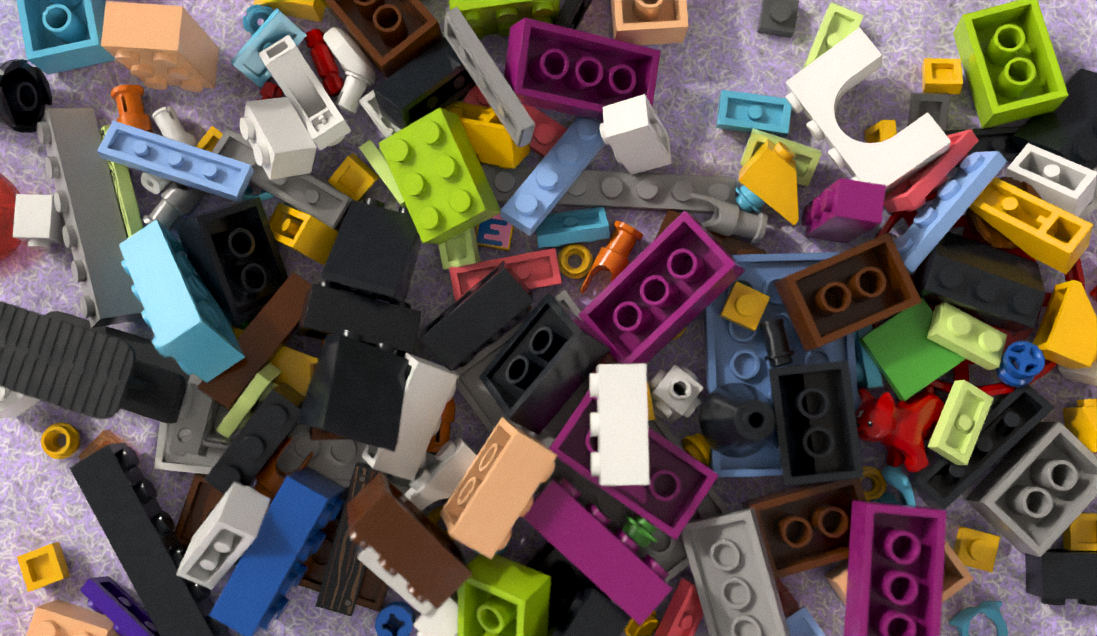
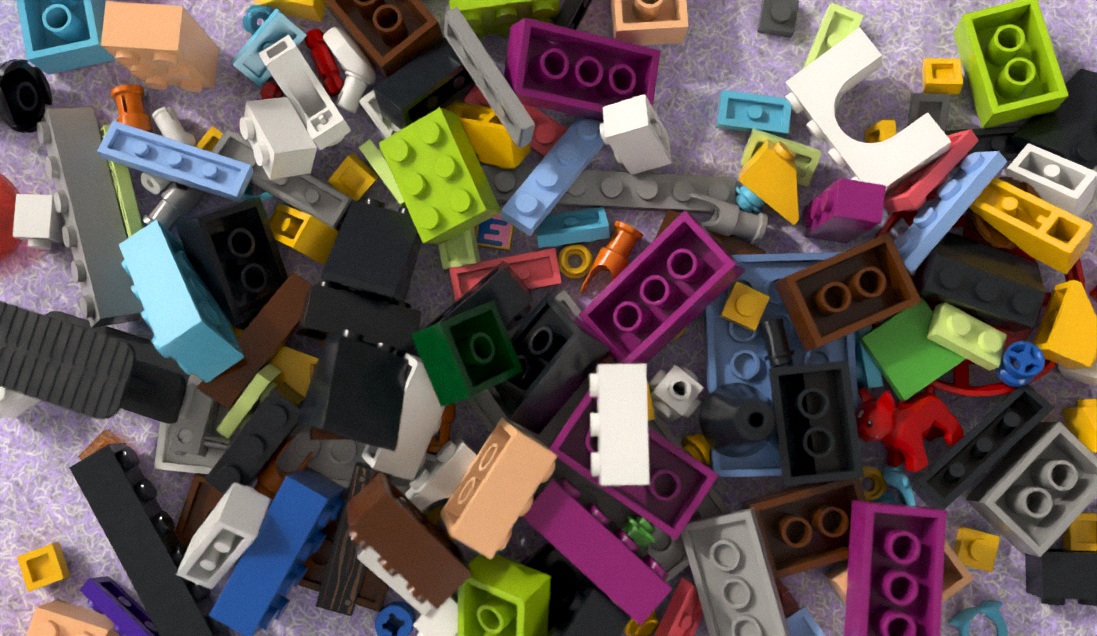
(50, 437): yellow plate -> none
(467, 353): none -> dark green brick
(960, 422): yellowish green plate -> none

